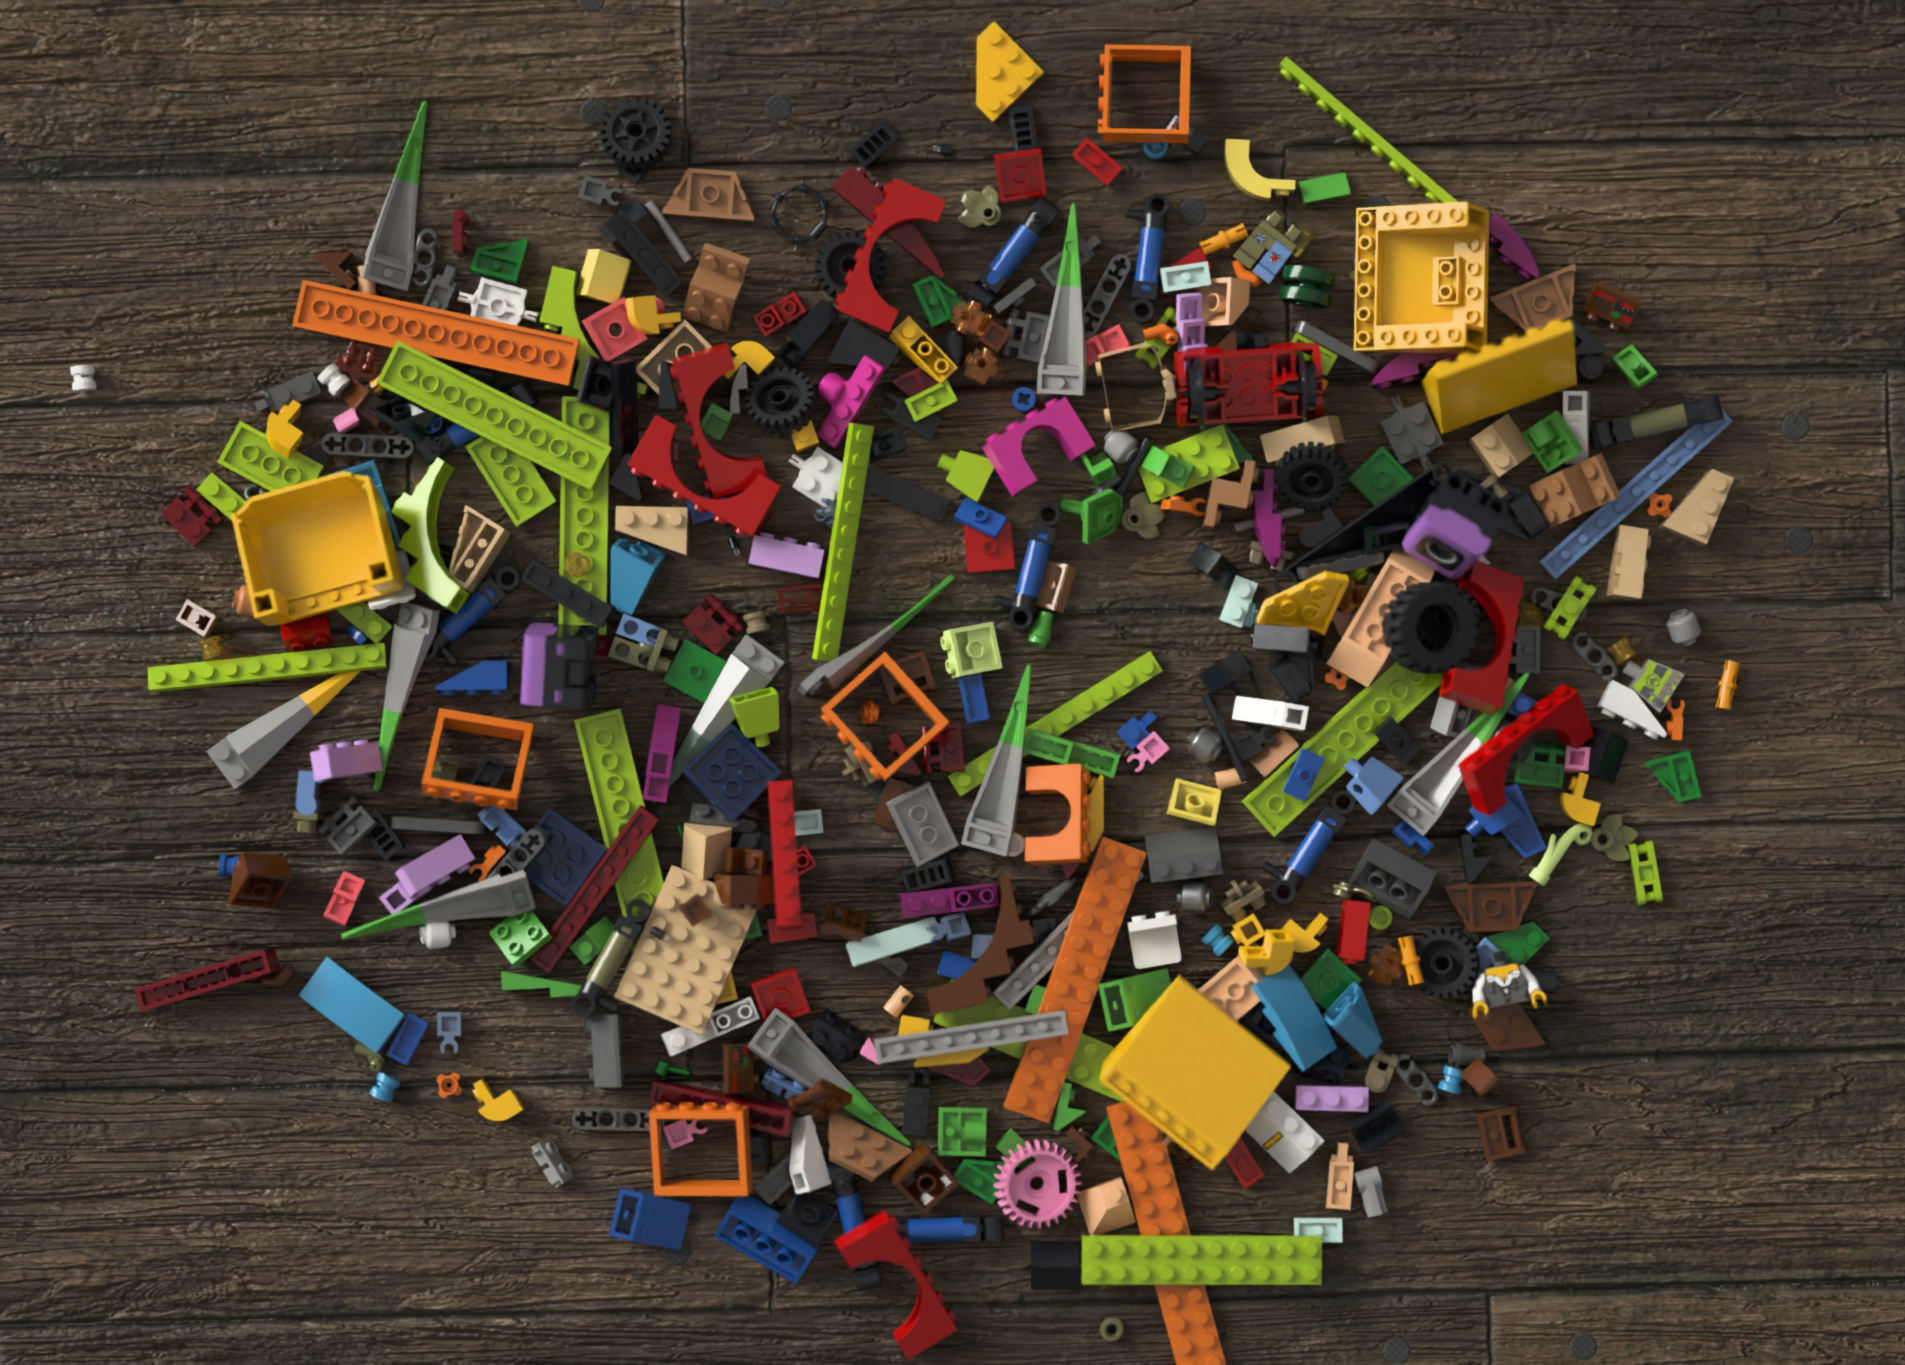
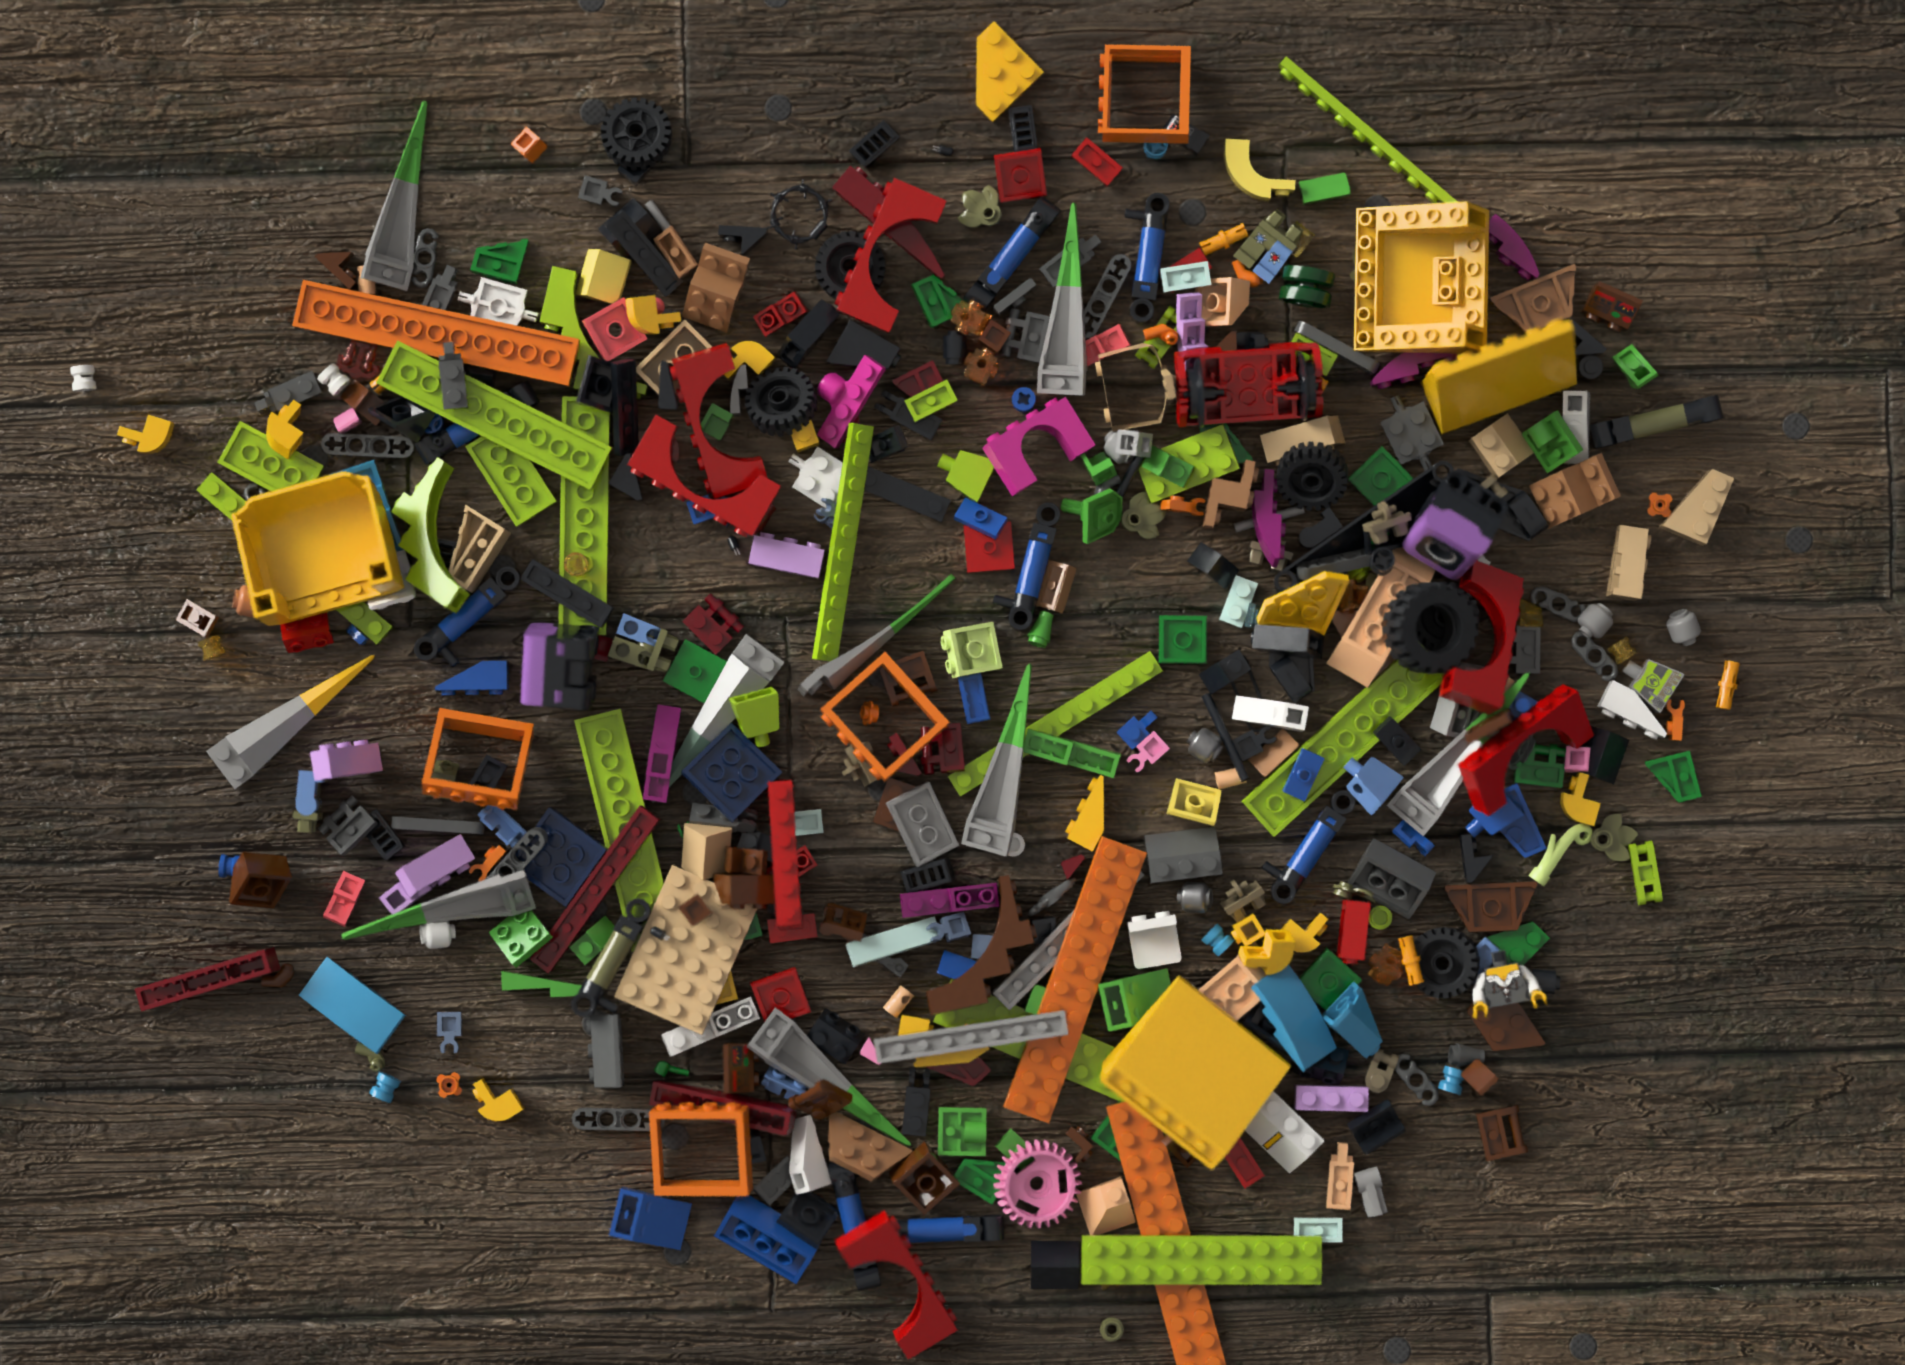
(154, 436): none -> yellow brick
(186, 521): dark red plate -> none
(267, 667): lime plate -> none
(408, 650): light grey plate -> none
(408, 1038): blue plate -> none
(452, 378): none -> dark grey hinge
(460, 239): dark red plate -> none
(529, 145): none -> orange slope
(558, 1170): light grey hinge -> none
(632, 573): dark azure slope -> none
(656, 525): tan wedge -> none
(676, 252): none -> medium nougat slope
(681, 1132): bright pink plate -> none
(709, 195): medium nougat wing -> none
(750, 236): none -> black slope
(756, 622): dark tan wheel -> none
(814, 586): clear red piece -> none
(922, 350): yellow slope -> none
(1066, 1114): bright green slope -> none
(1072, 842): orange arch -> none
(1134, 443): none -> light grey brick
(1183, 639): none -> green plate
(1332, 678): orange plate -> none
(1378, 527): none -> dark tan hips
(1382, 557): none -> black wheel
(1489, 726): none -> reddish brown plate
(1569, 607): lime plate -> none
(1595, 621): none -> light grey head
(1632, 495): medium blue plate -> none

